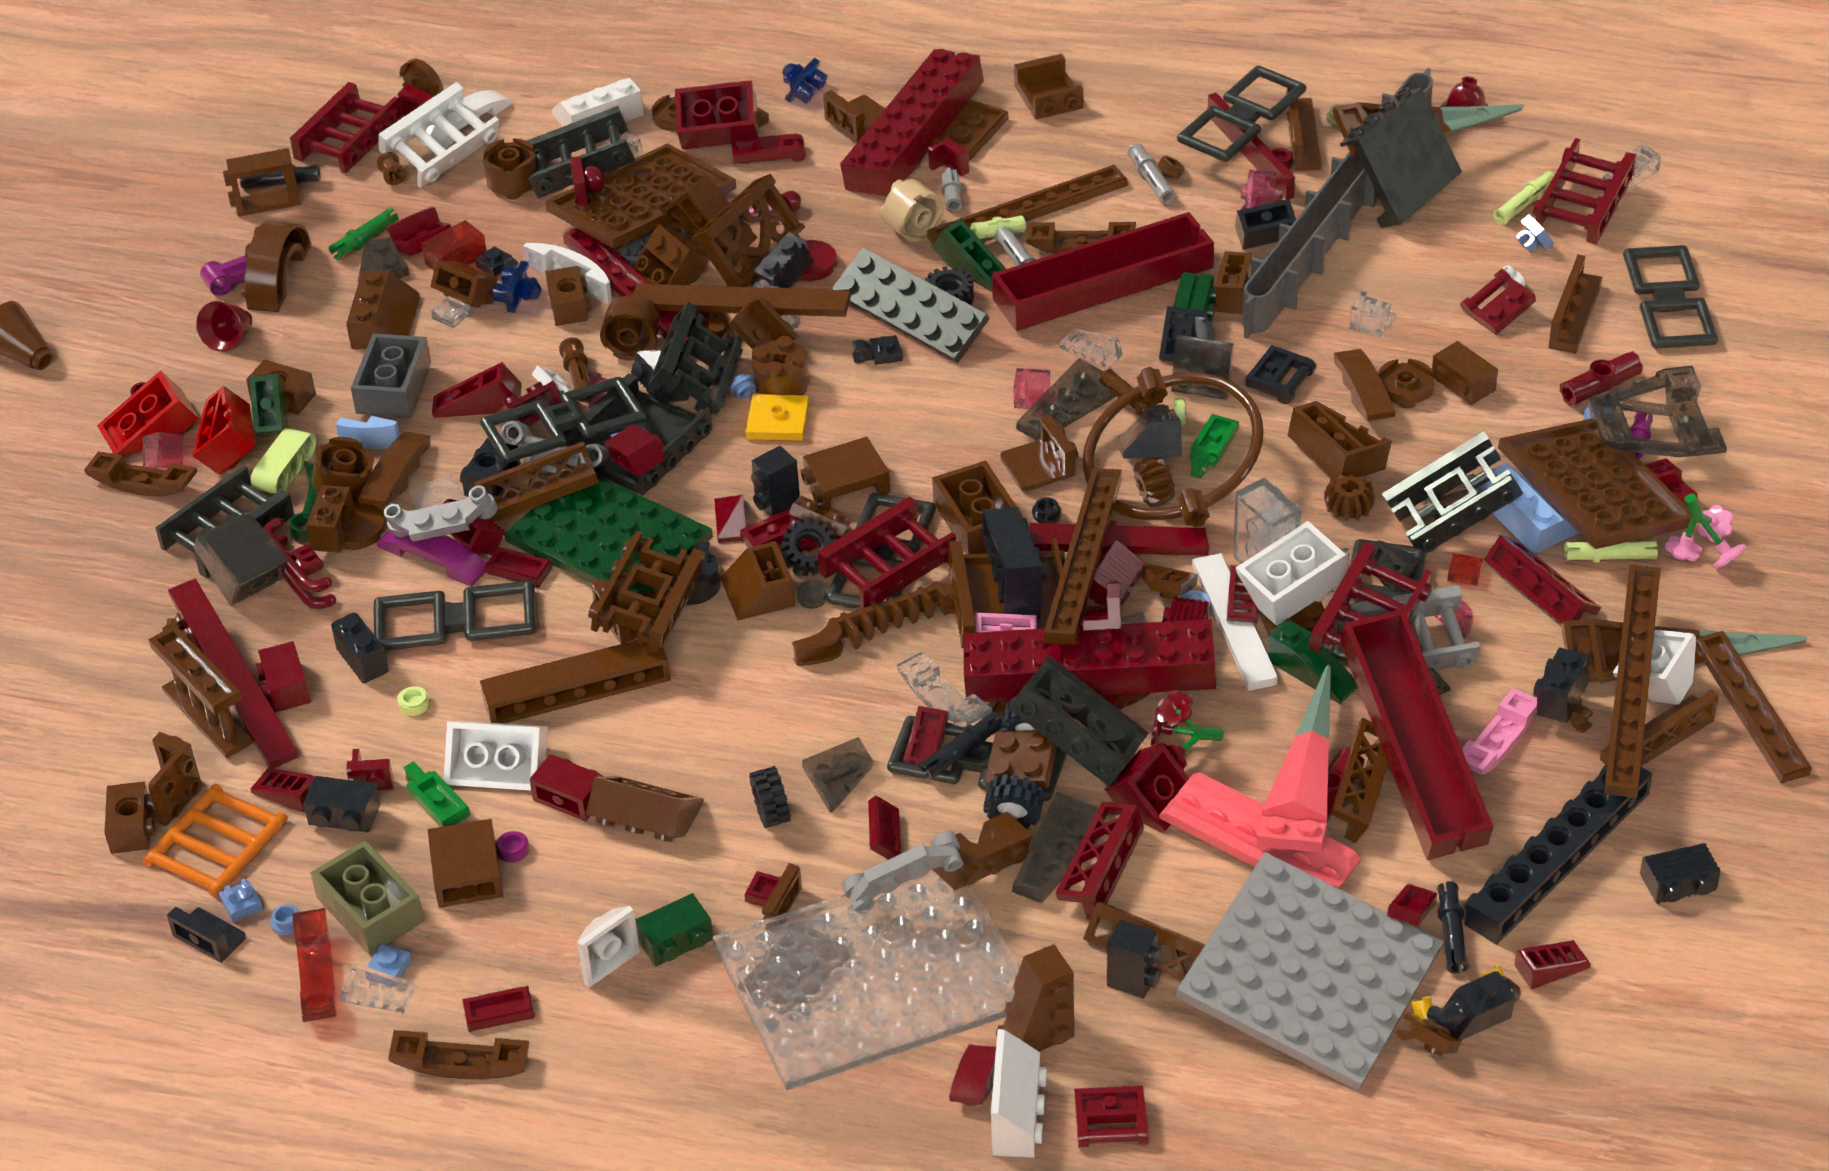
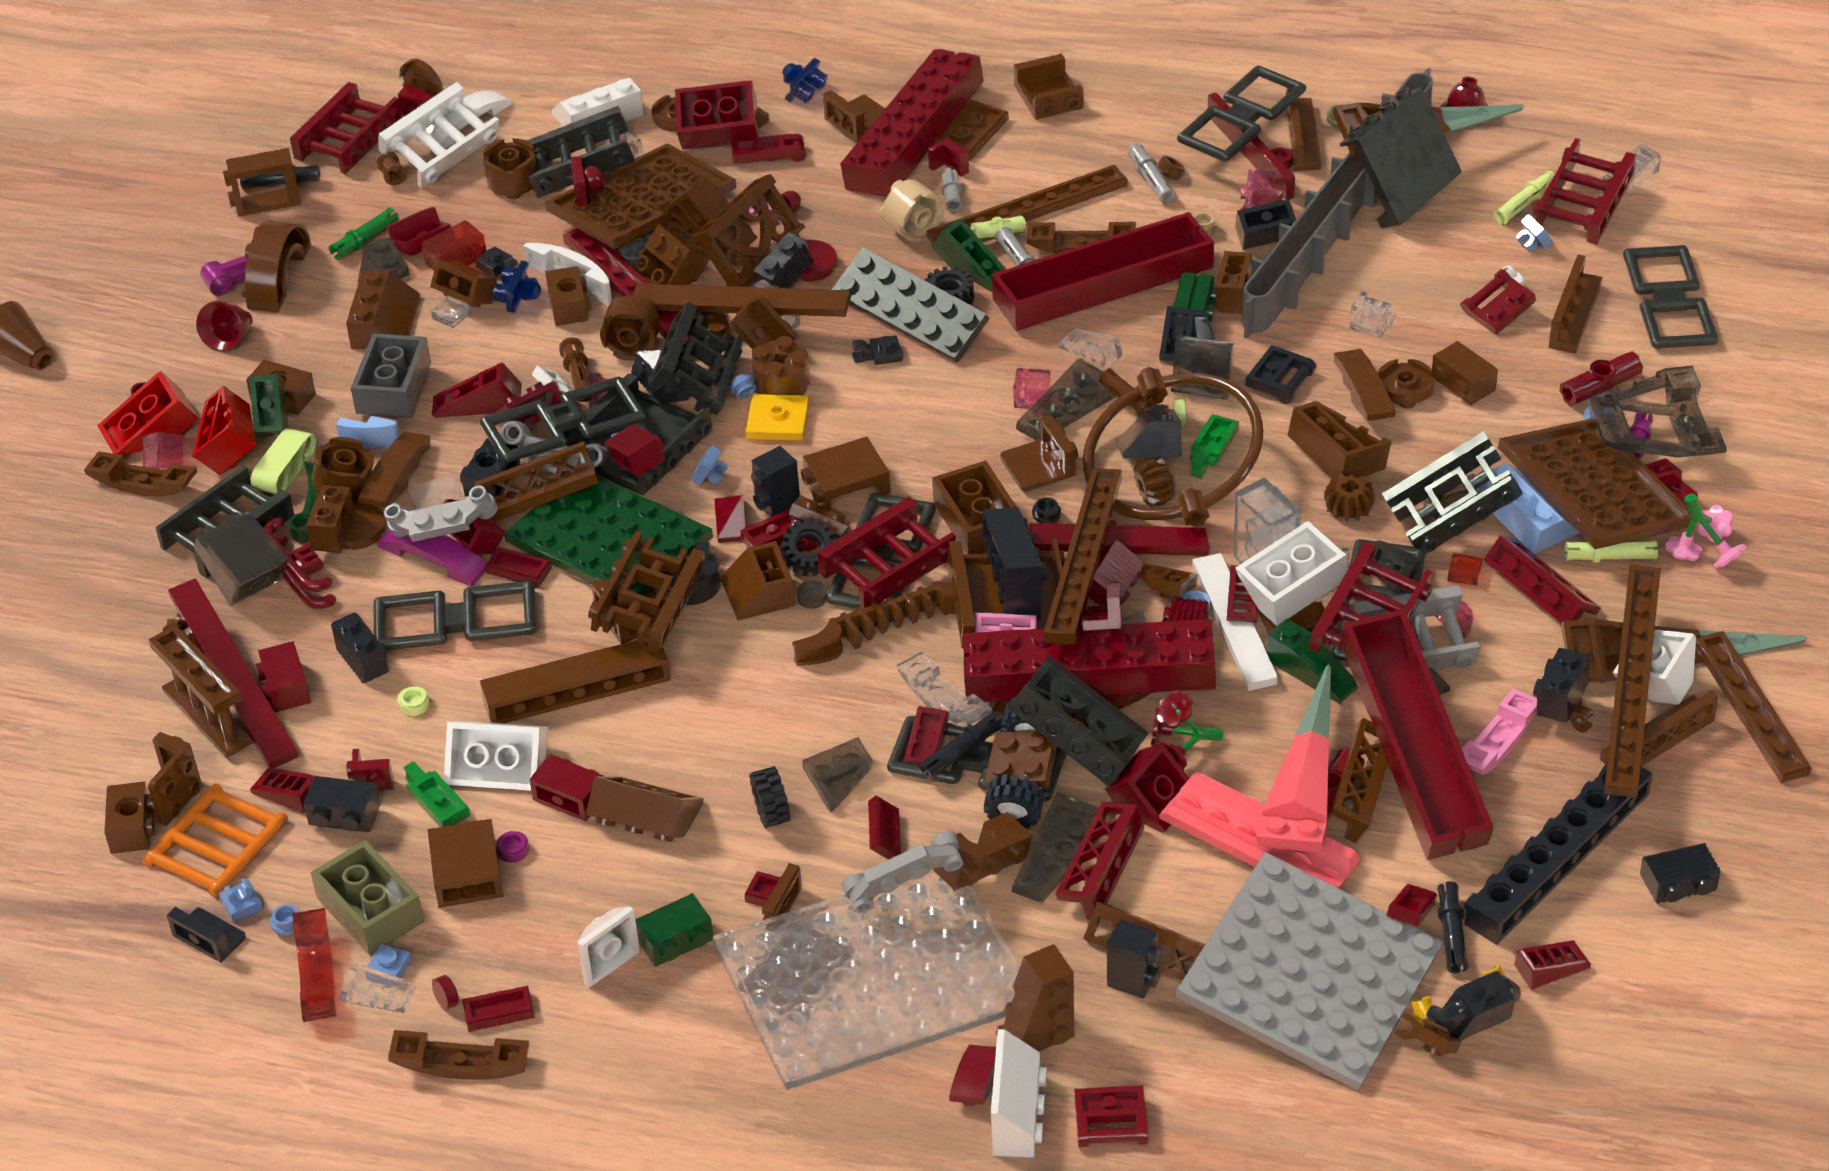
(445, 992): none -> dark red tile
(708, 467): none -> medium blue tile
(1206, 221): none -> tan plate

